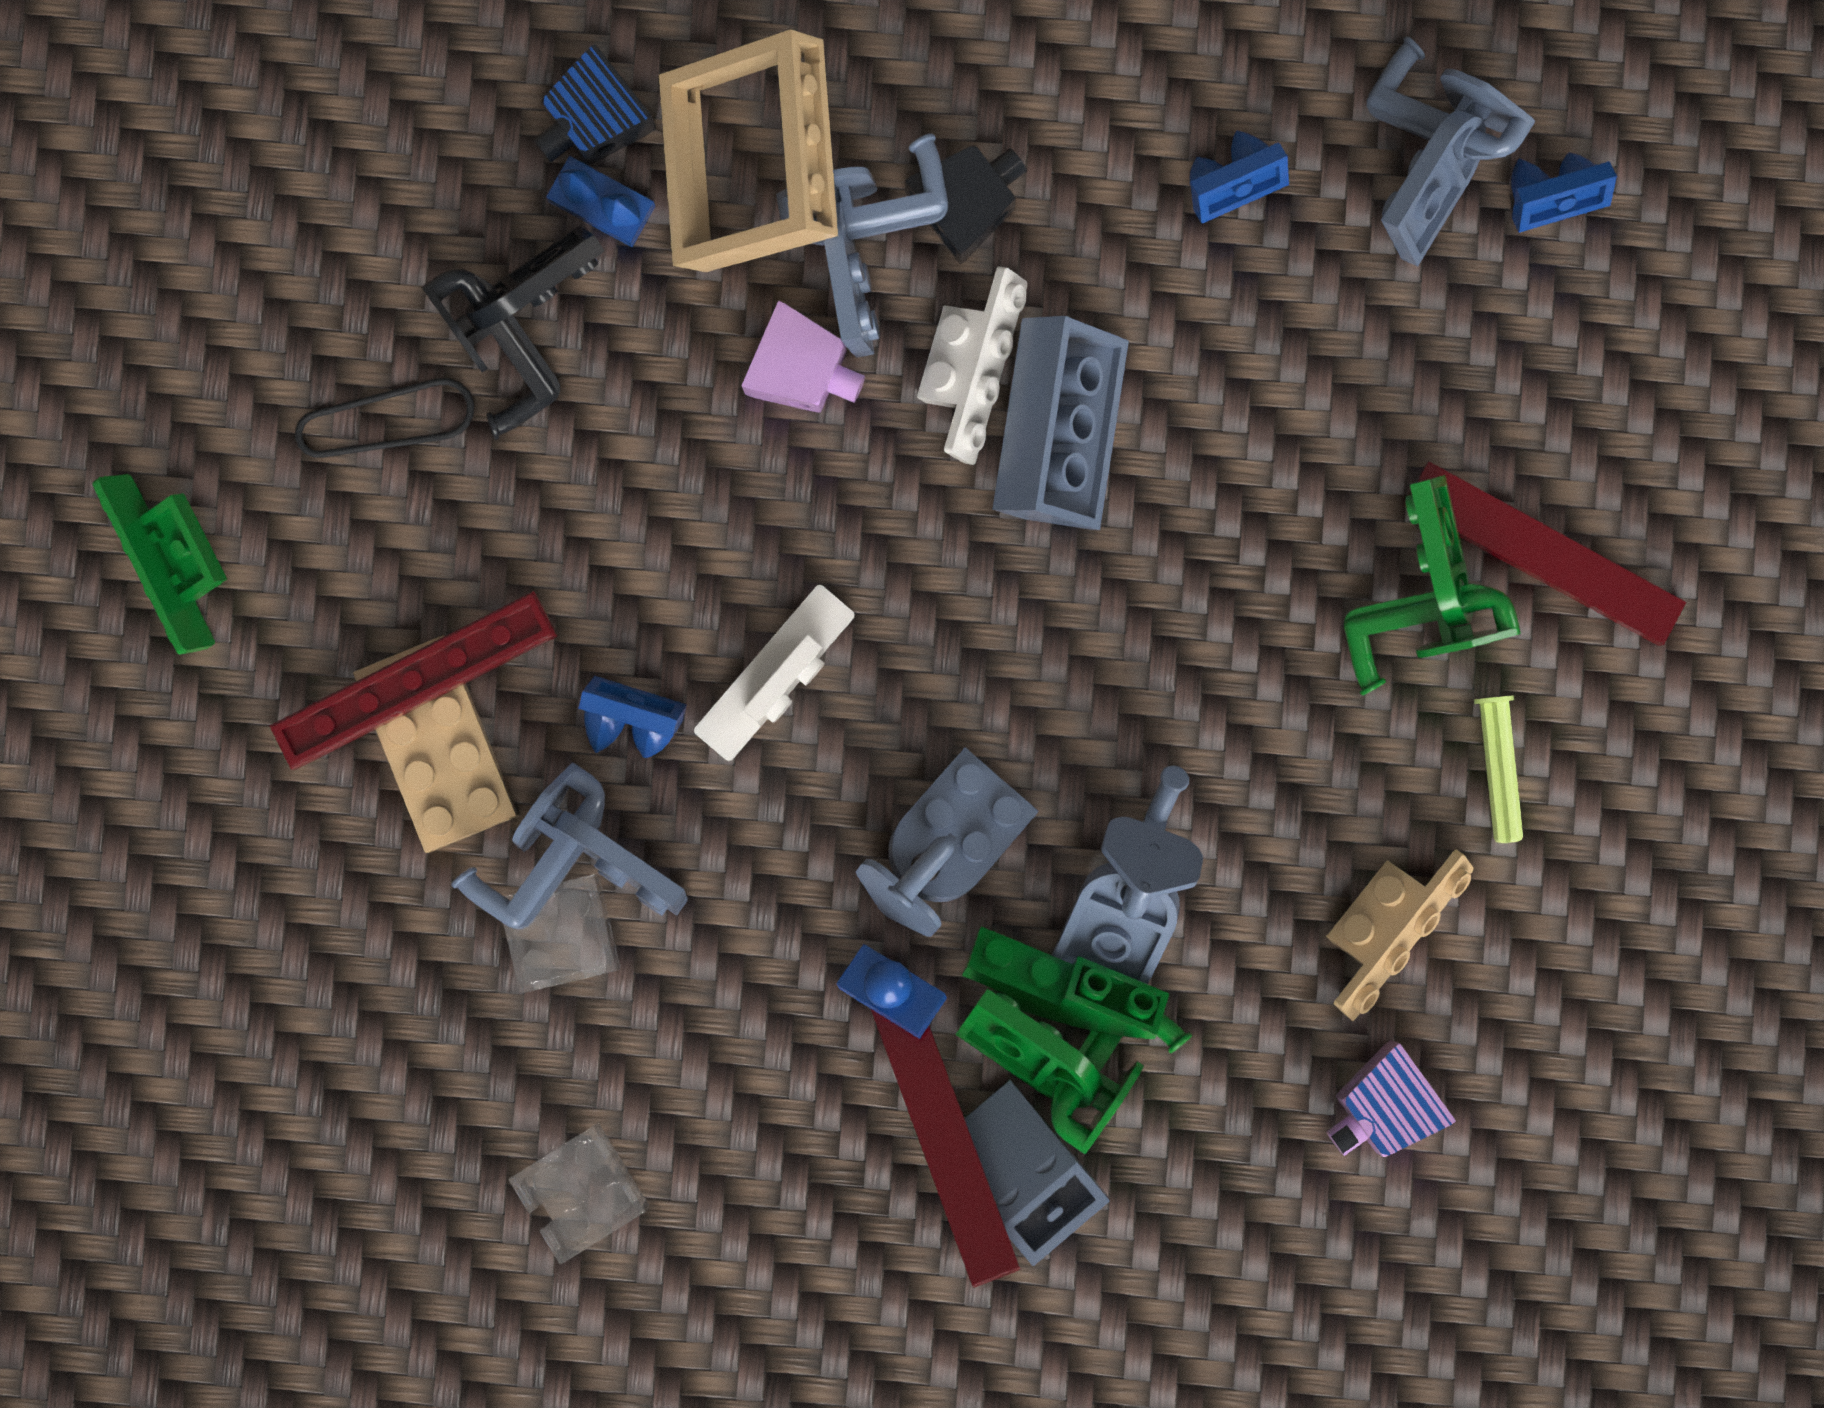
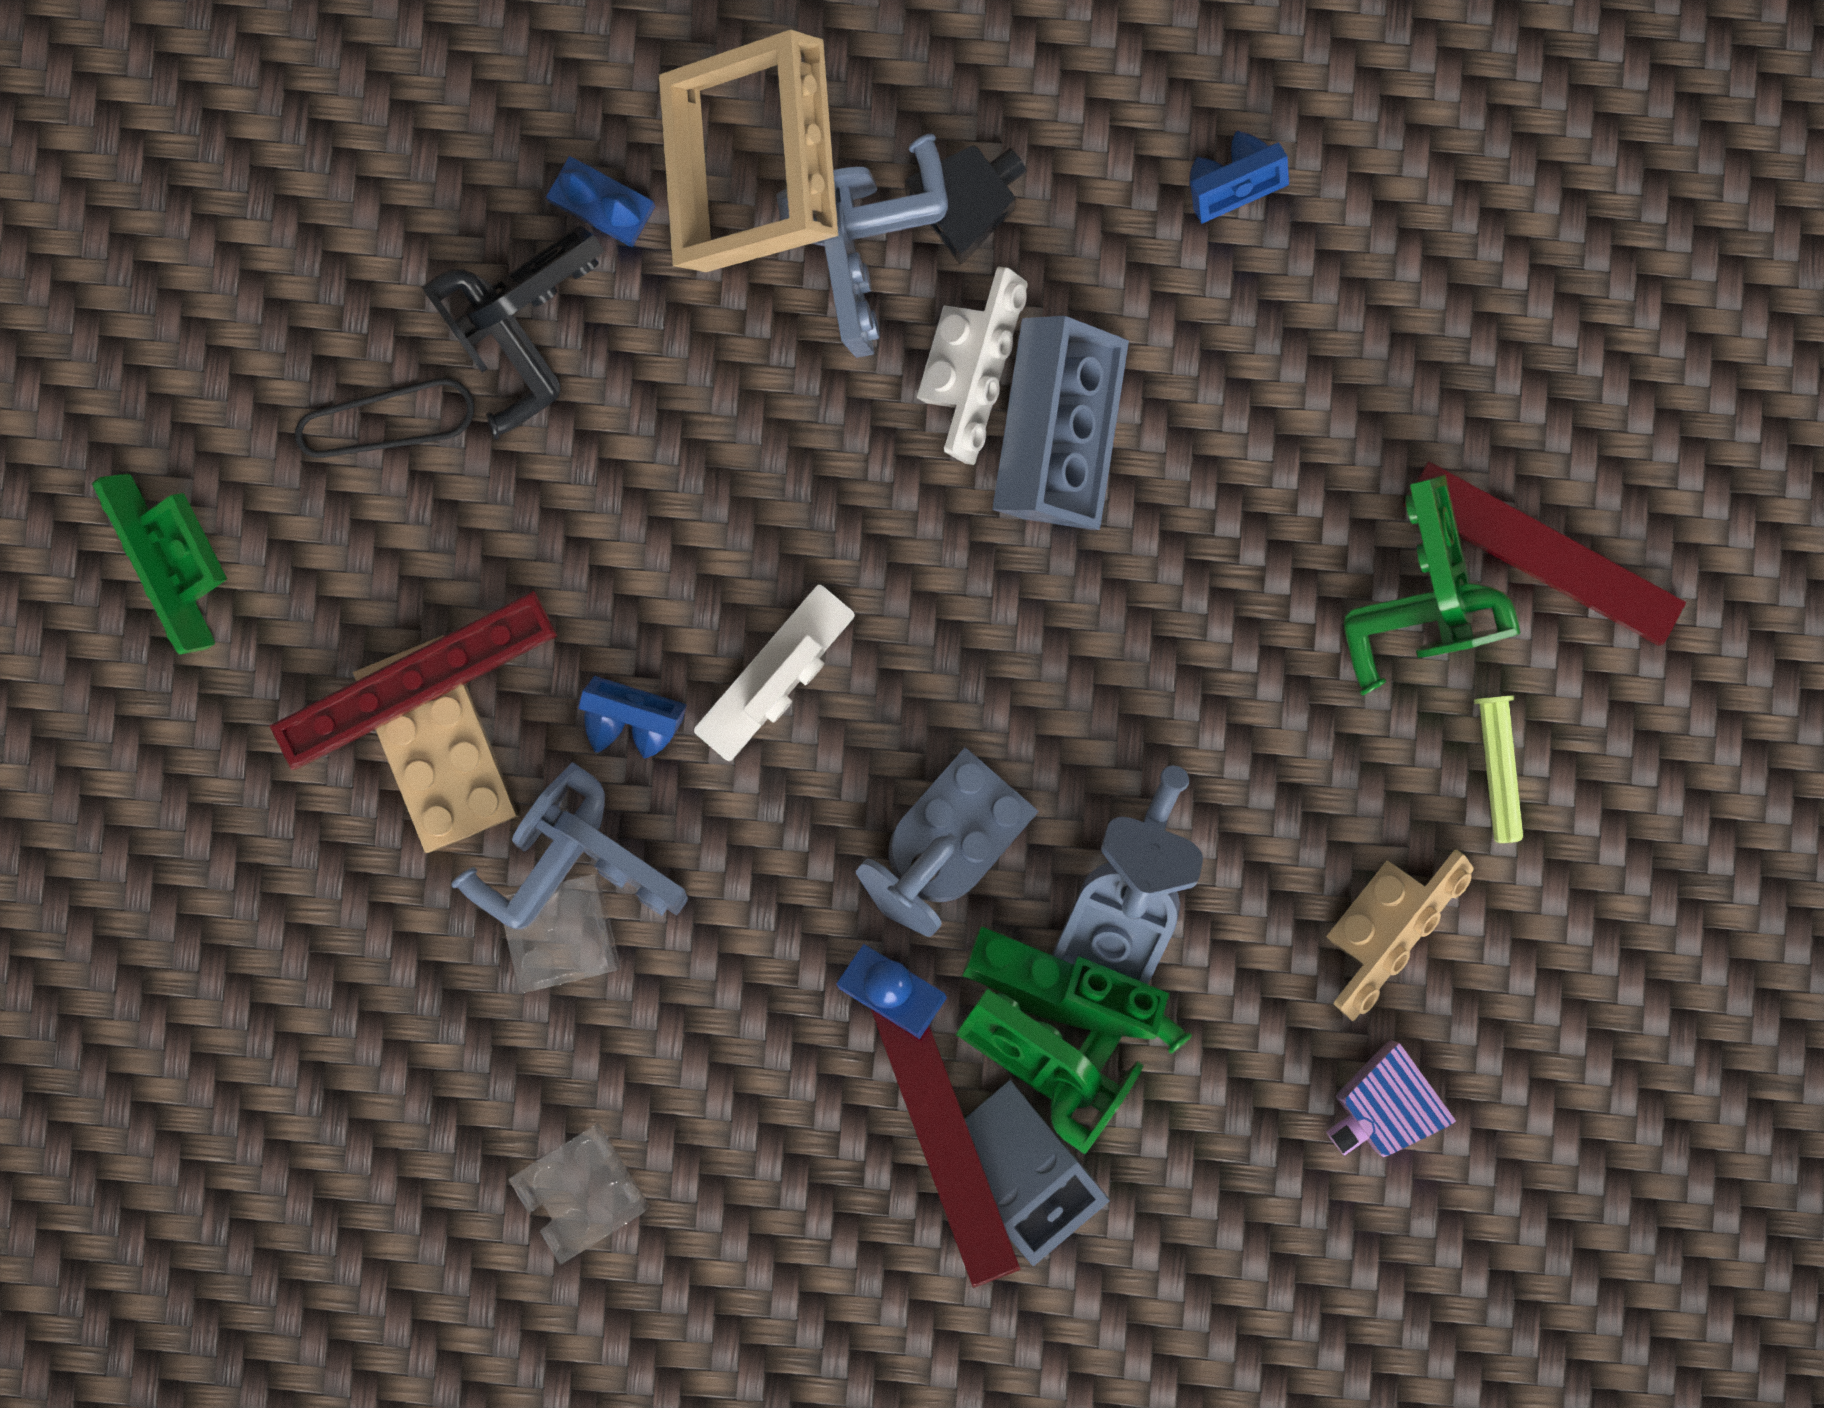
(592, 111): torso -> none
(800, 364): lavender torso -> none
(1453, 151): sand blue plate -> none
(1575, 191): blue tile -> none

